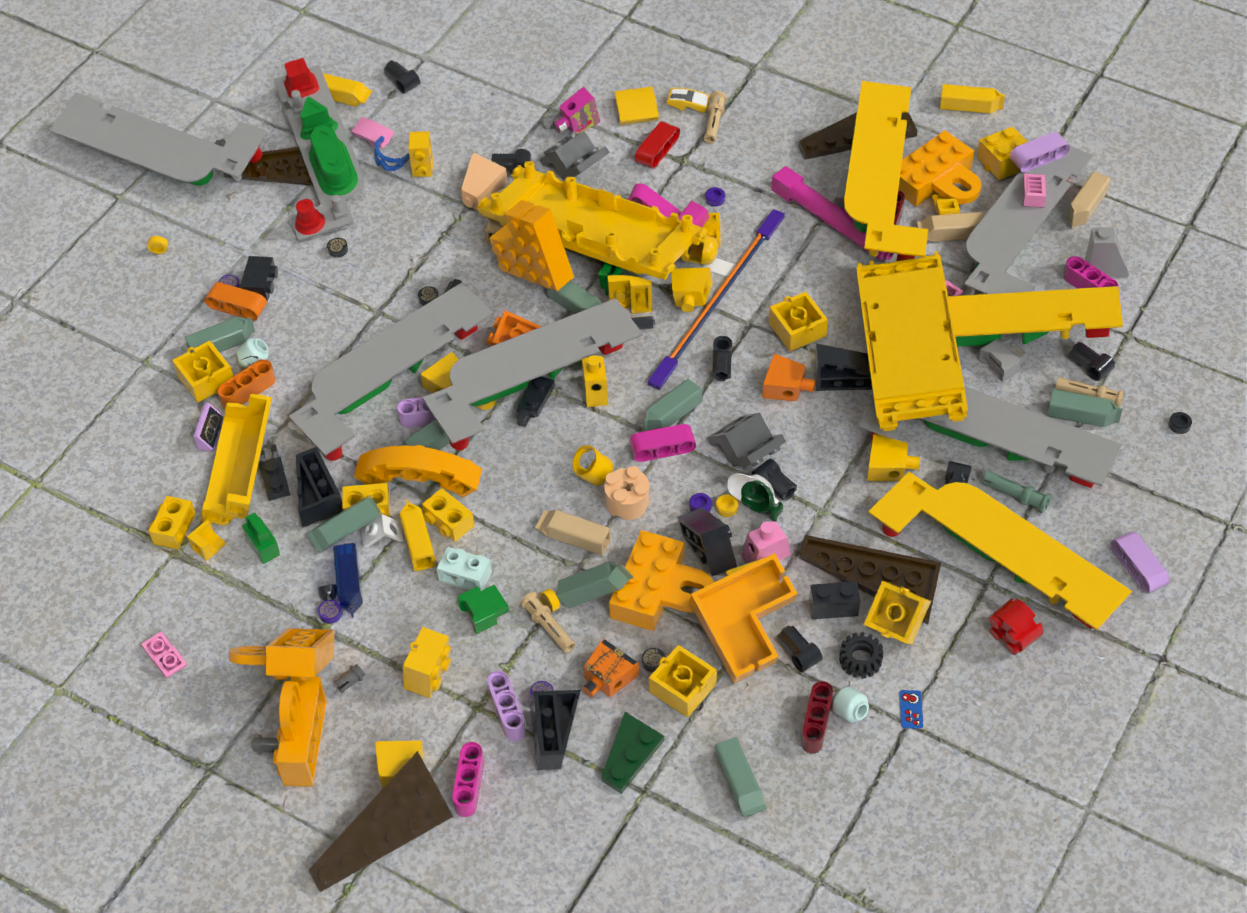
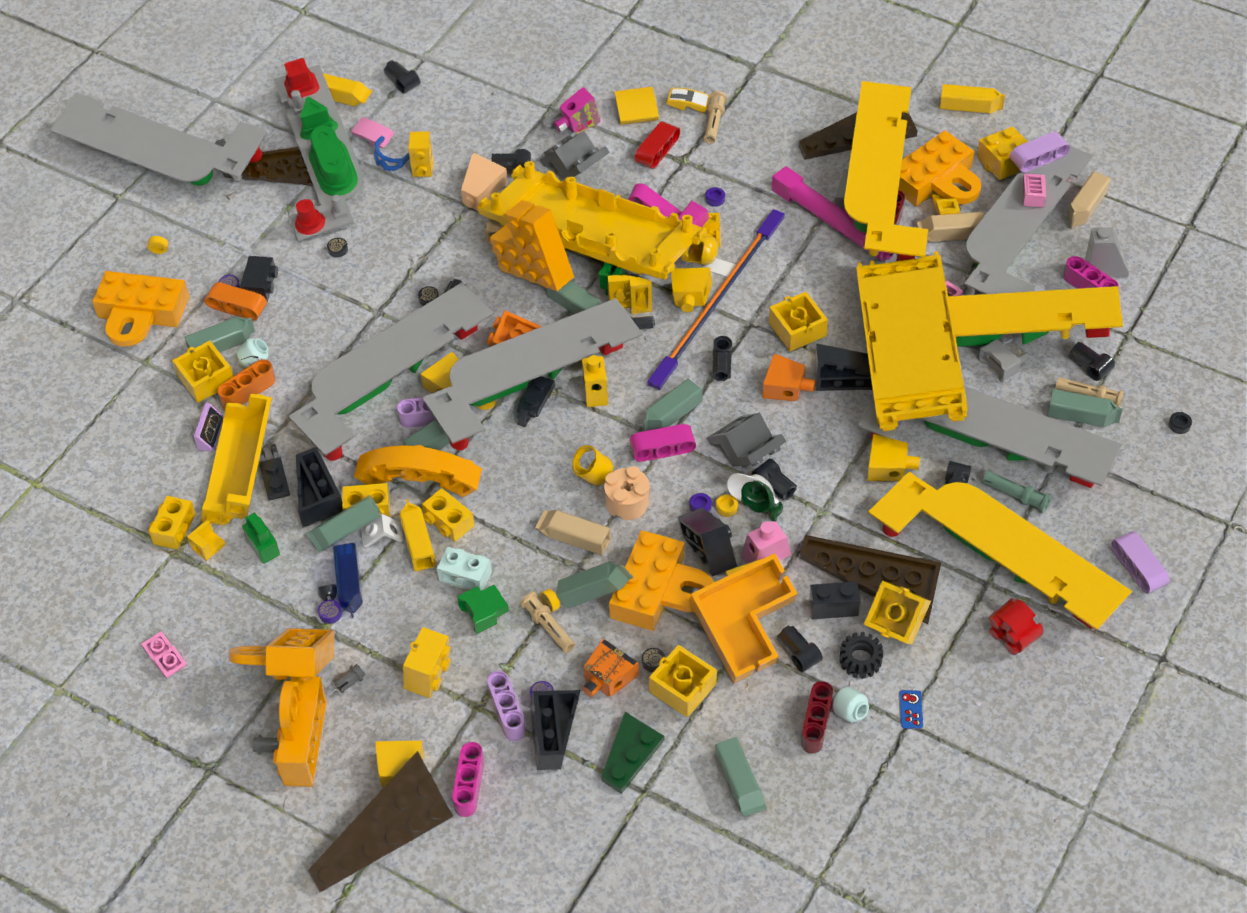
(138, 300): none -> light orange brick

